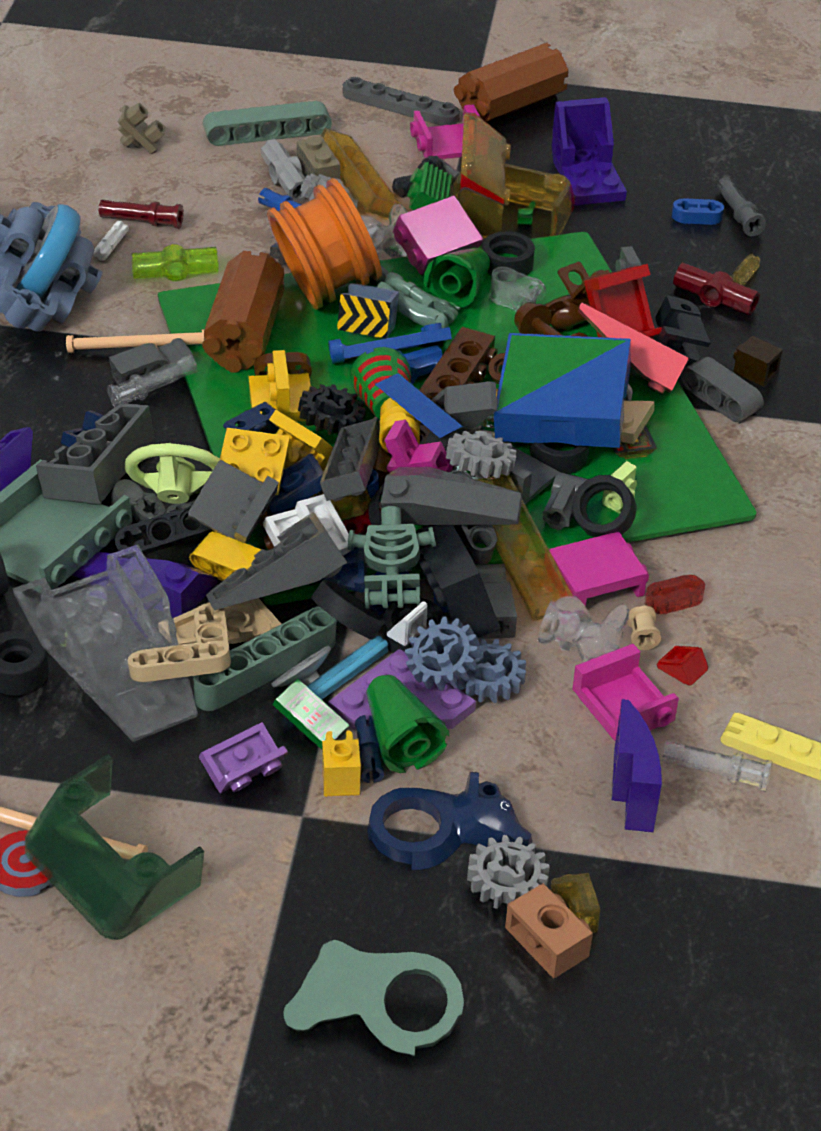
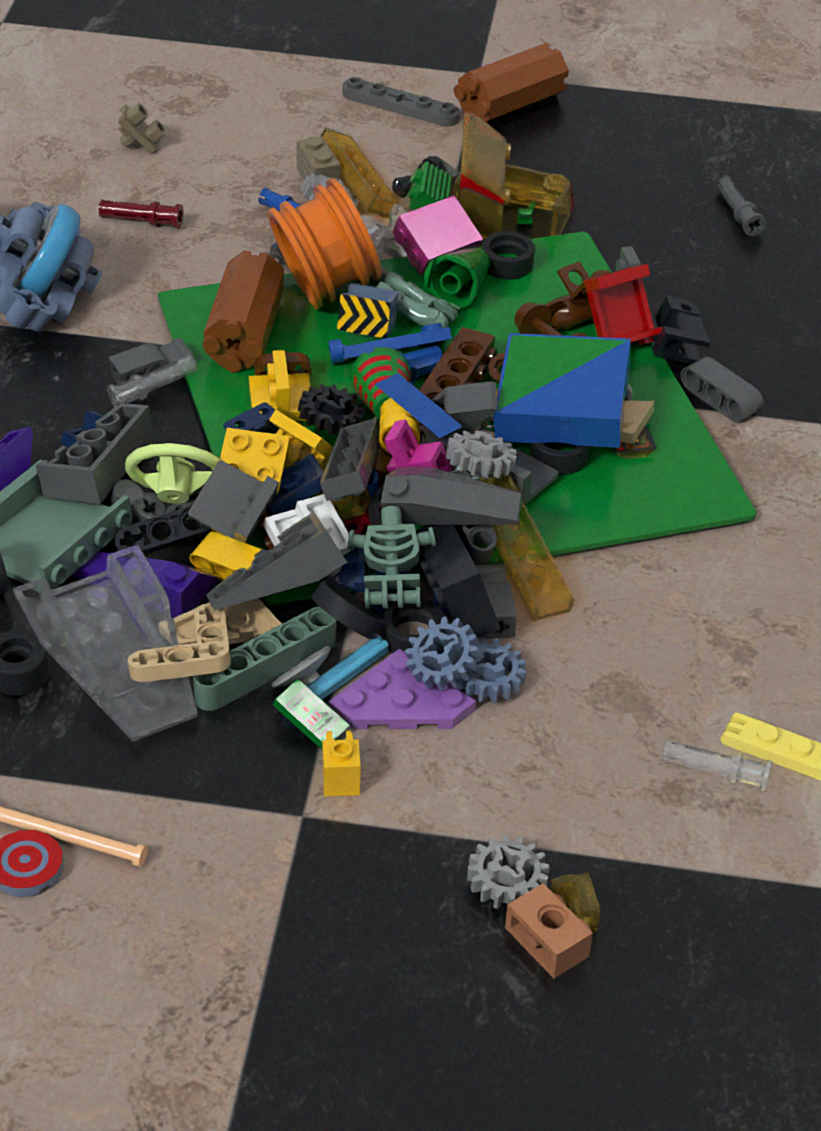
(91, 874): clear green windscreen -> none
(110, 240): white axle -> none
(130, 341): light nougat bar -> none
(163, 262): clear neon green piece -> none
(241, 758): medium lavender bracket -> none
(255, 122): sand green beam -> none
(284, 169): light grey piece -> none
(357, 983): sand green animal -> none
(369, 750): dark blue pin -> none
(404, 725): green cone -> none
(408, 625): white slope -> none
(439, 140): dark pink panel -> none
(462, 818): dark blue animal -> none
(512, 288): clear piece -> none
(558, 510): dark grey piece -> none
(571, 626): clear animal -> none
(584, 150): dark purple bracket -> none
(588, 490): black tyre -> none
(600, 566): dark pink panel -> none
(617, 676): dark pink panel -> none
(627, 475): yellowish green bracket -> none
(636, 770): dark purple slope -> none
(645, 634): tan bush -> none
(649, 358): coral wedge -> none
(675, 594): clear red beam -> none
(684, 664): red slope -> none
(697, 211): blue beam -> none
(716, 288): dark red piece -> none
(746, 269): clear yellow axle -> none
(757, 360): dark brown brick -> none

